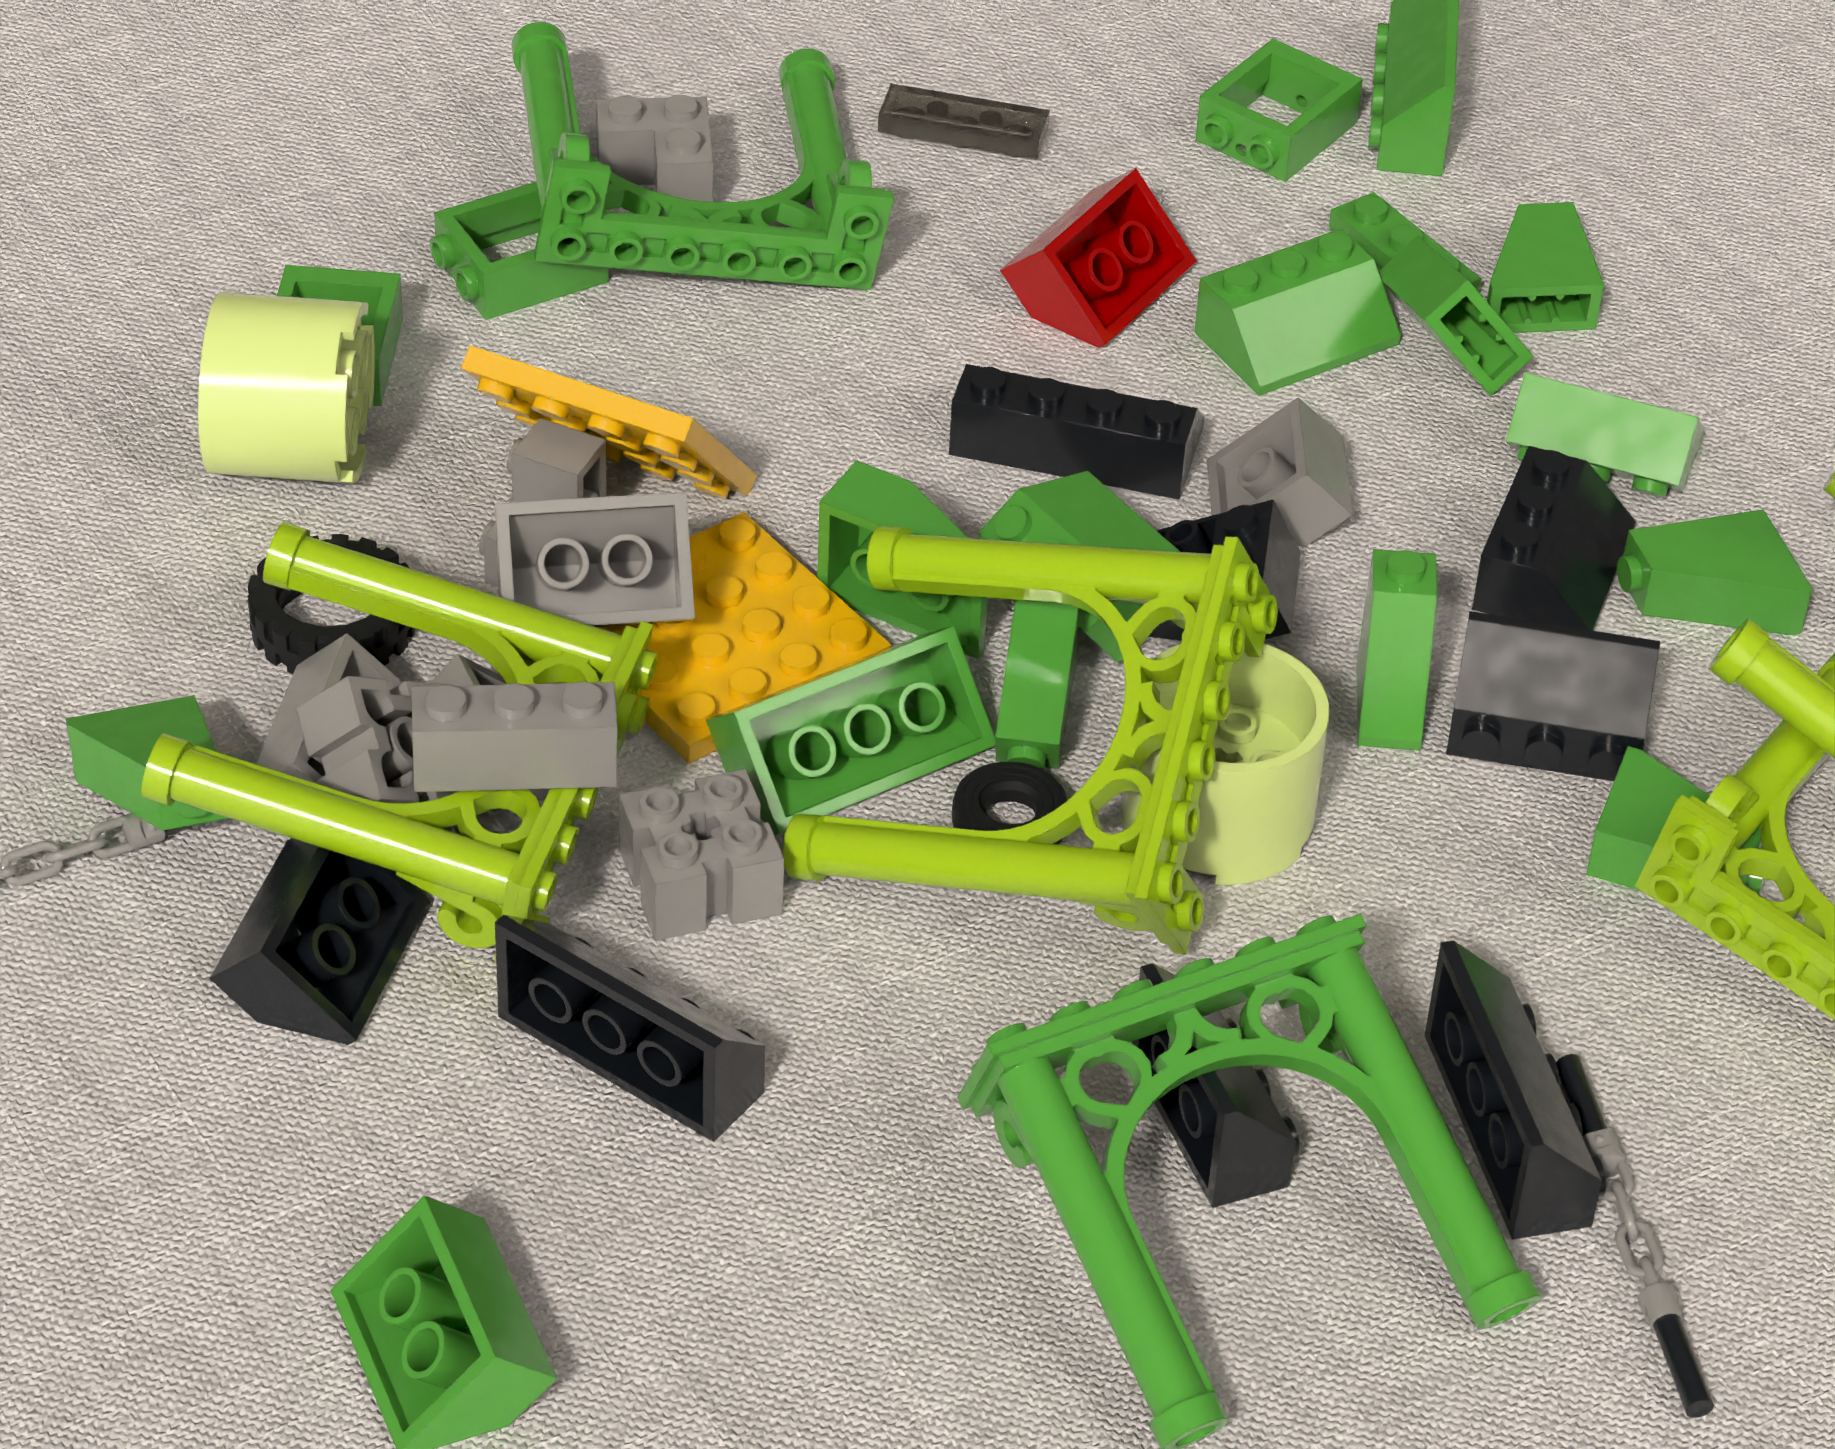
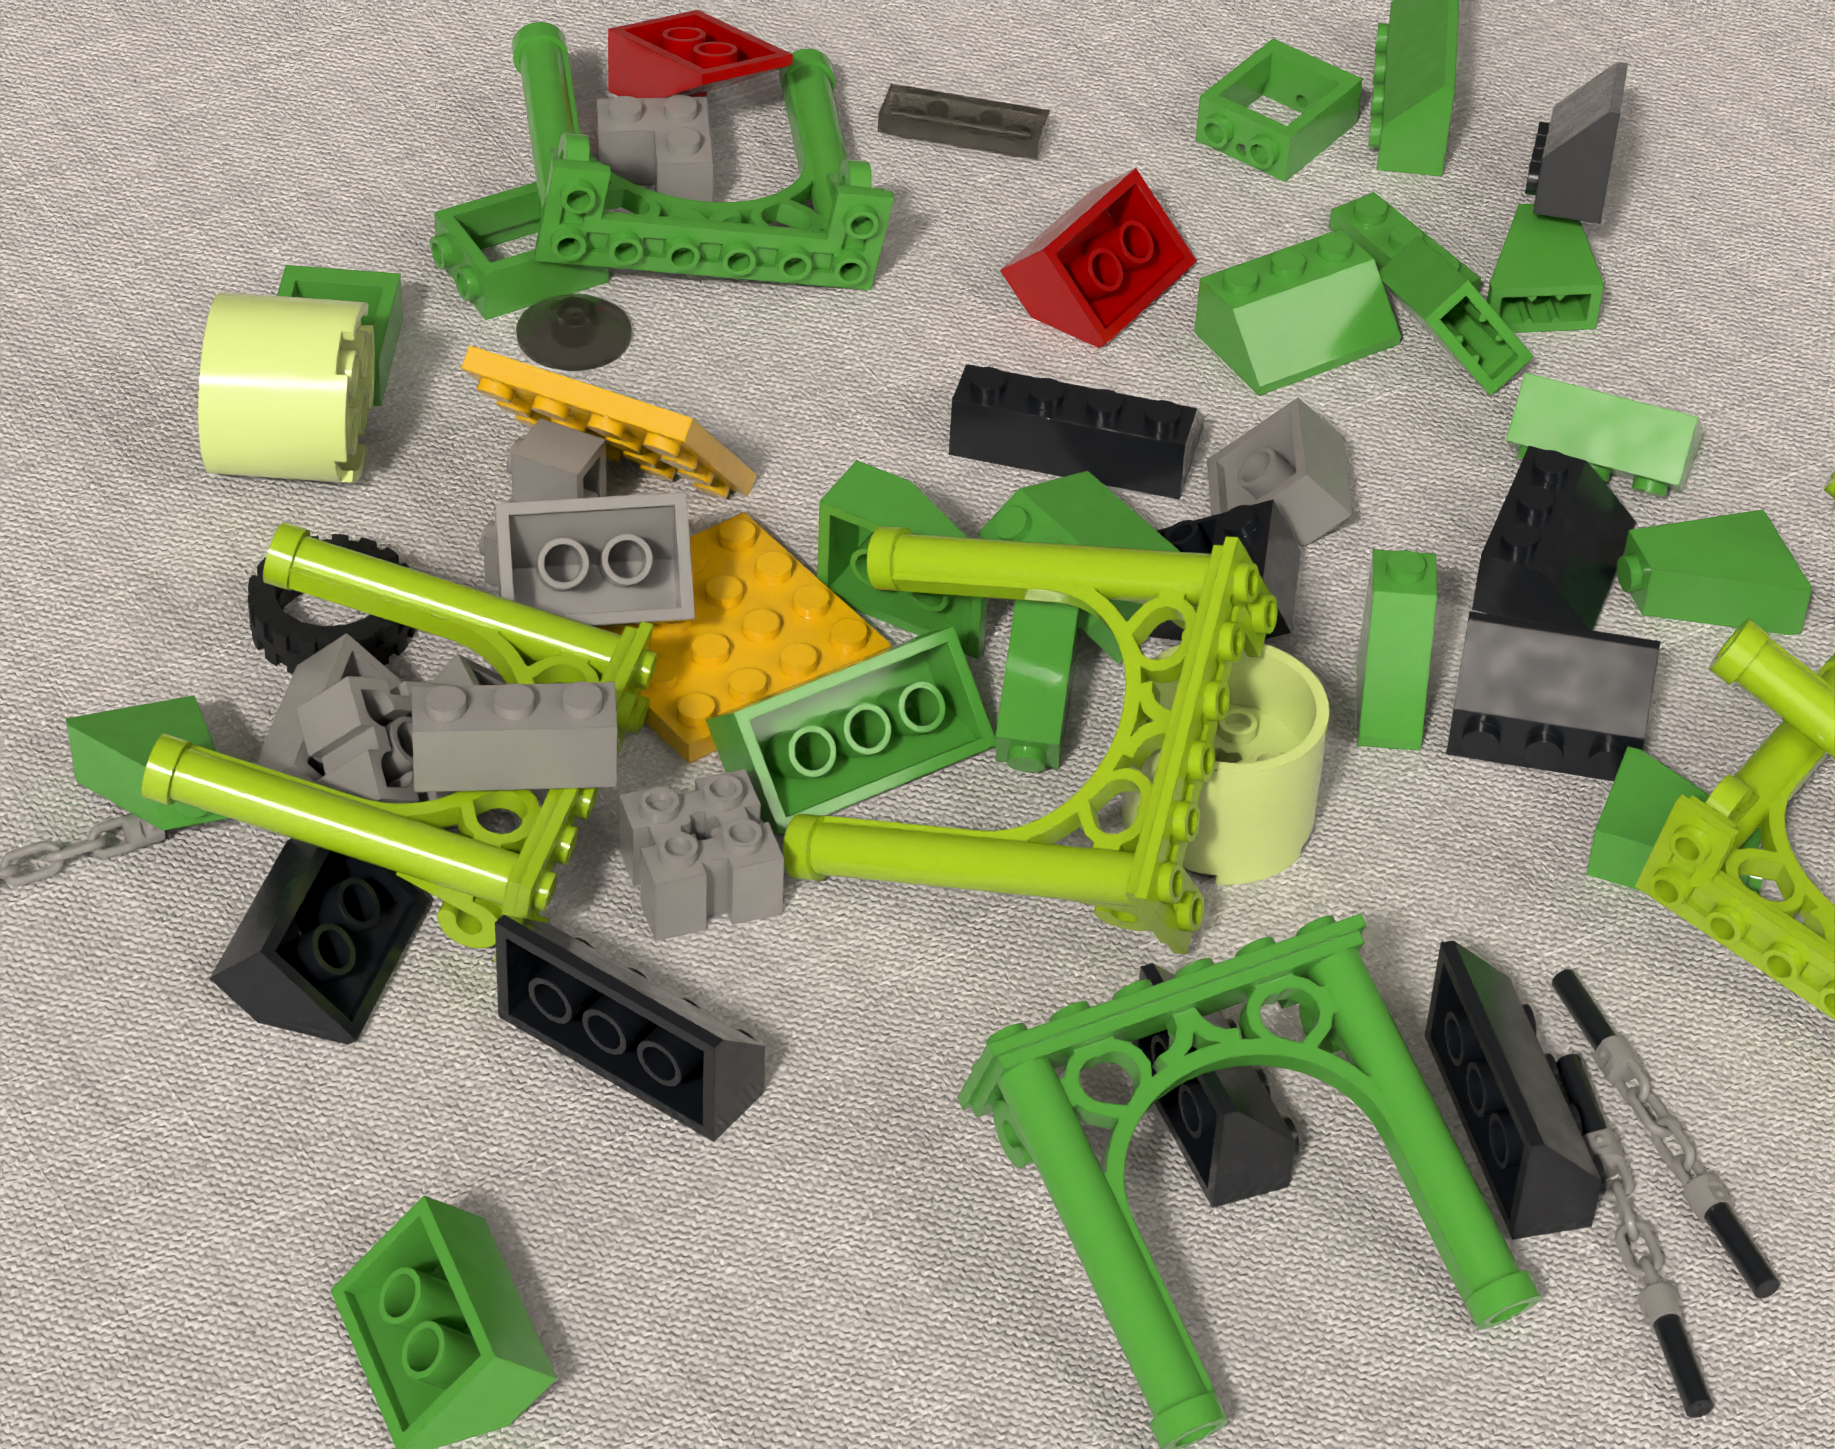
(573, 332): none -> clear smoke dish
(686, 56): none -> red slope
(1004, 783): black tyre -> none
(1577, 148): none -> black slope
(1703, 1192): none -> piece

